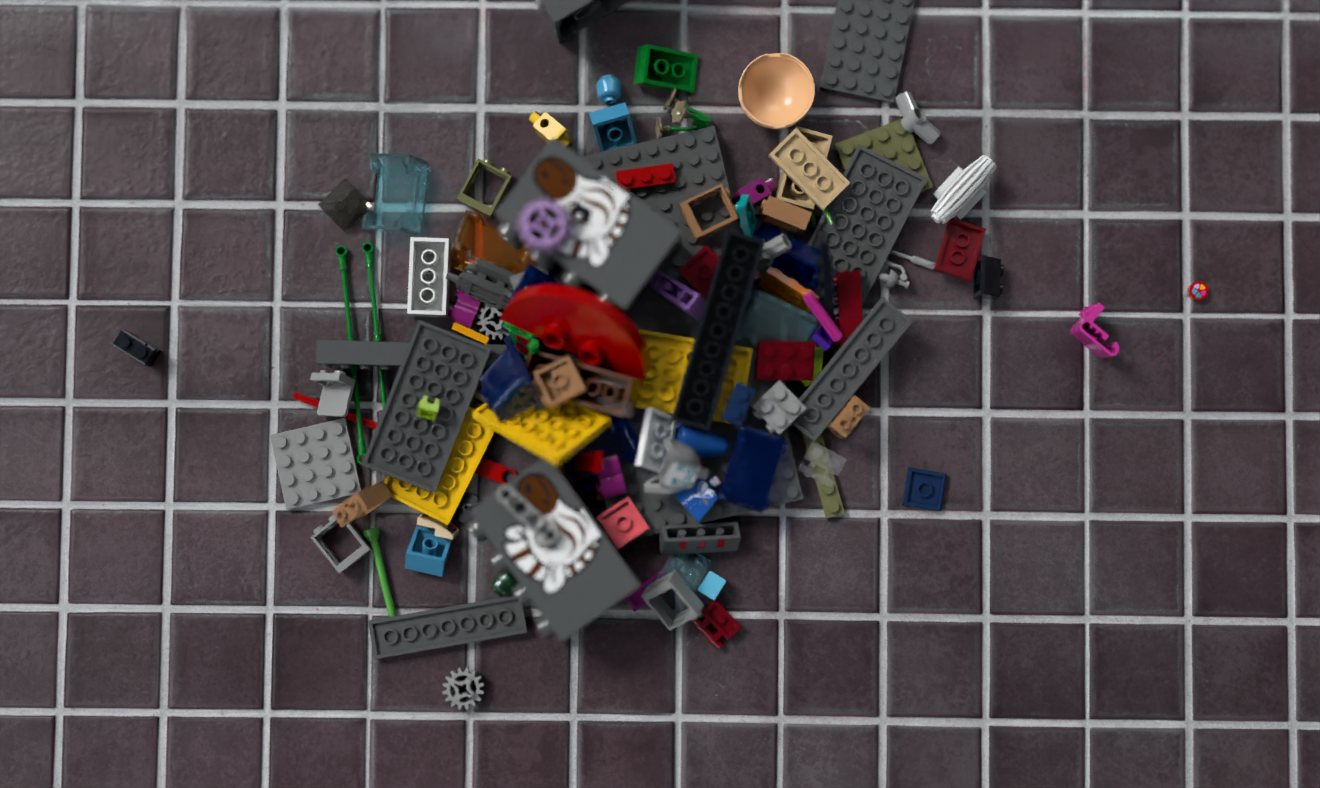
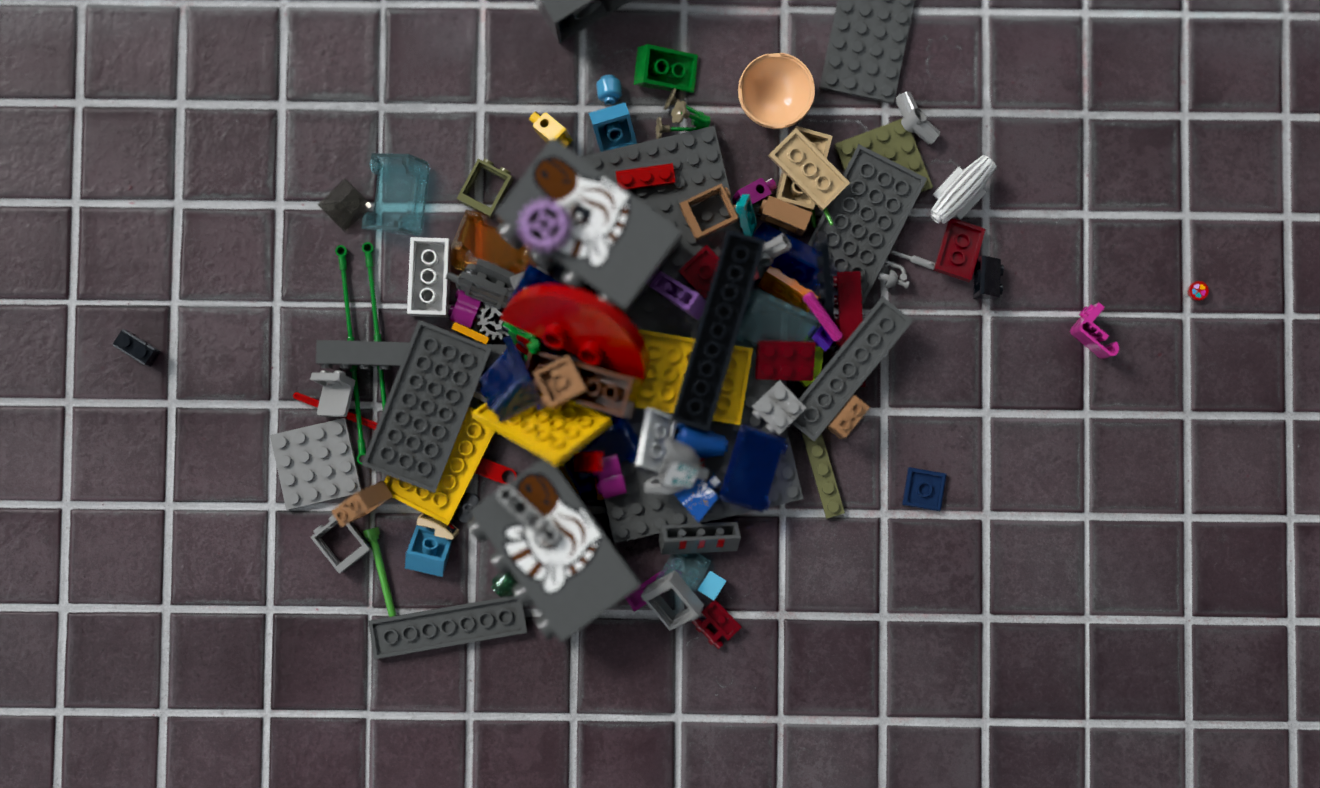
(428, 410): lime tile -> none
(471, 693): light grey gear -> none
(622, 522): coral tile -> none
(737, 404): dark blue brick -> none
(825, 459): clear plate -> none

